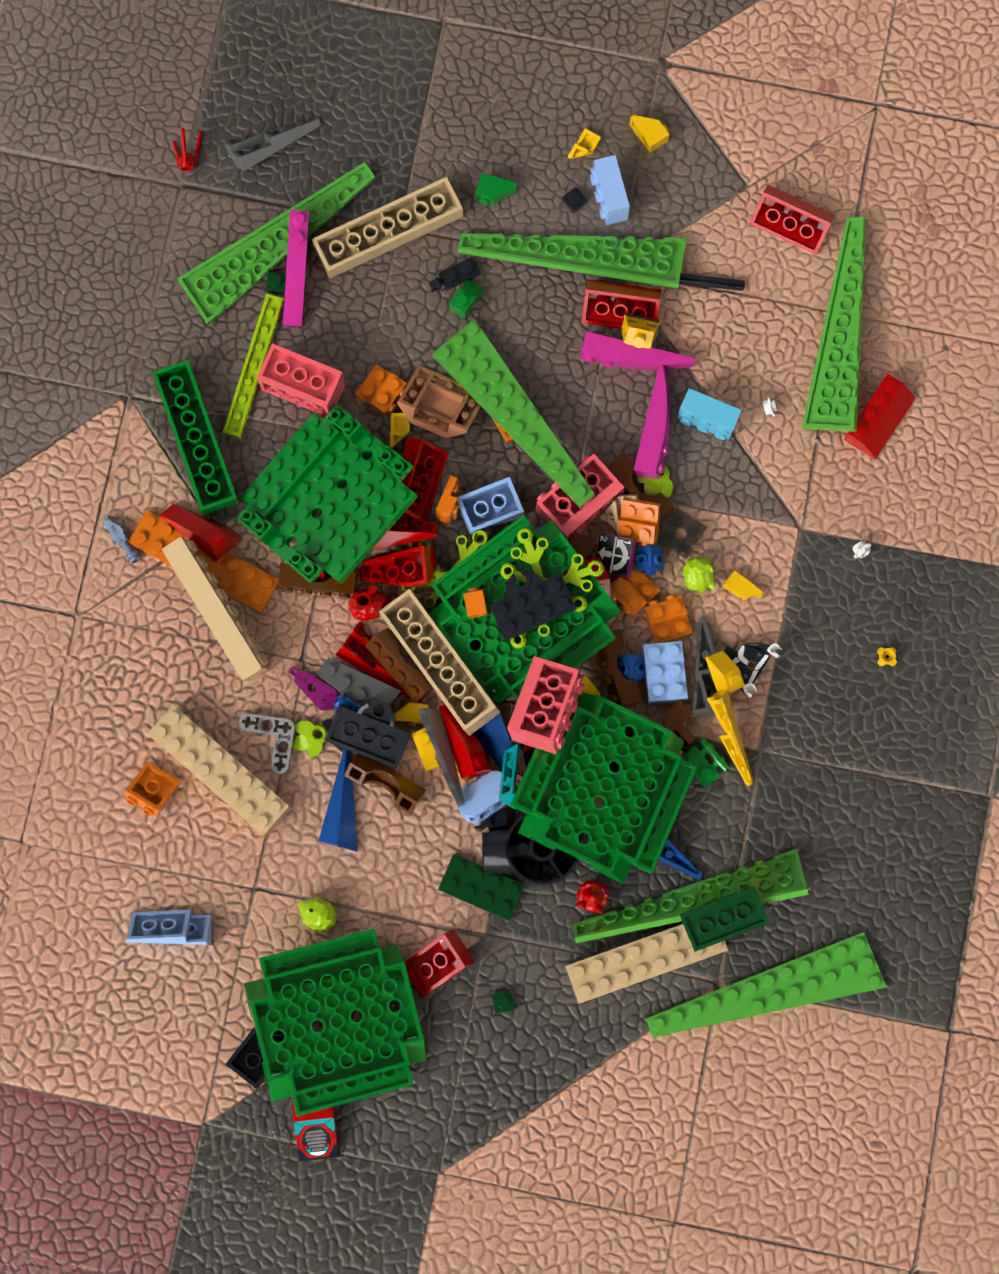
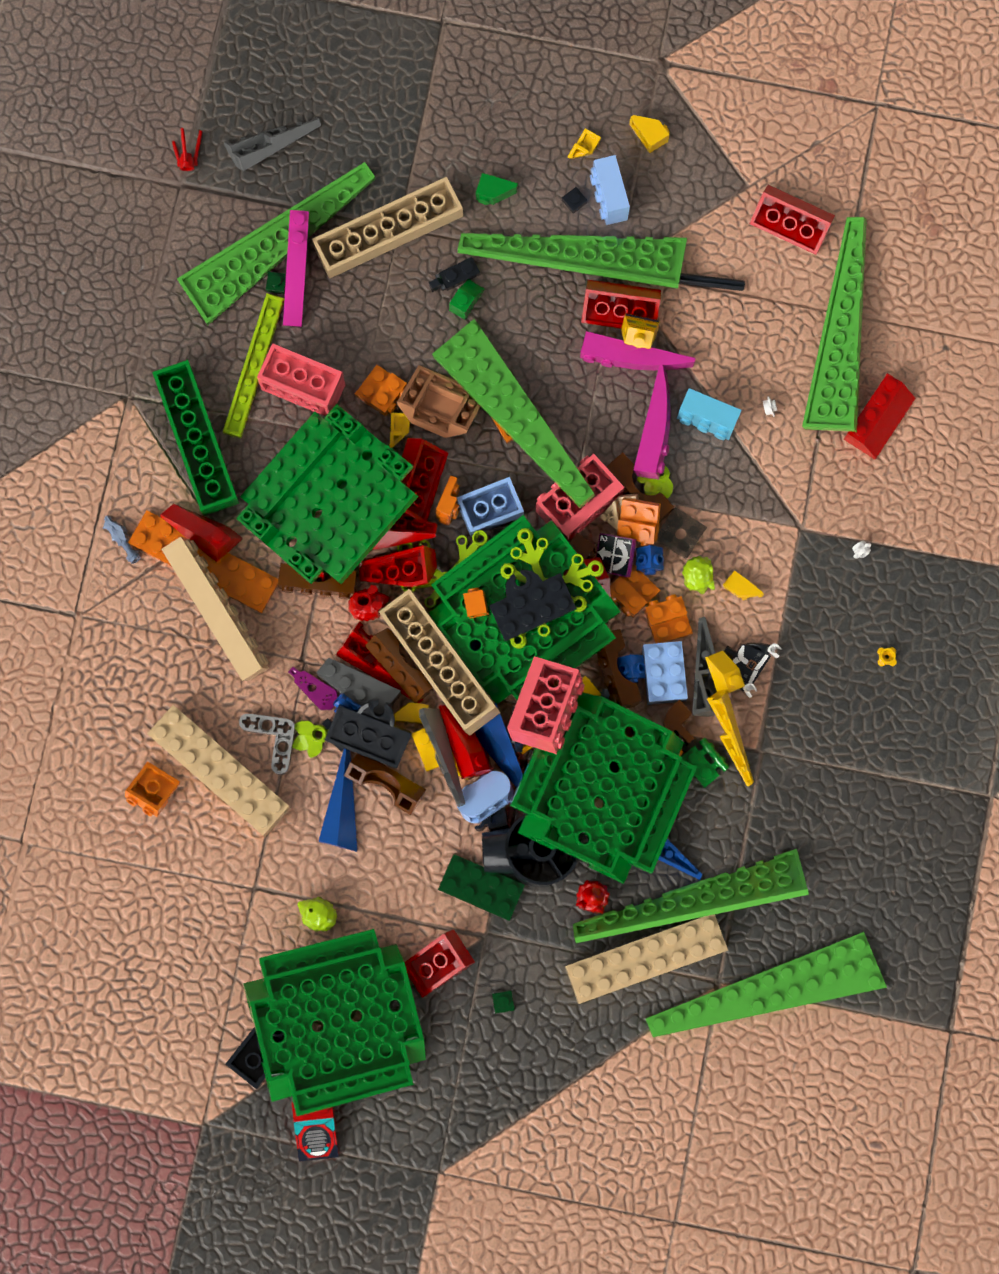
(170, 928): light blue slope -> none
(512, 773): teal slope -> none
(724, 918): dark green plate -> none

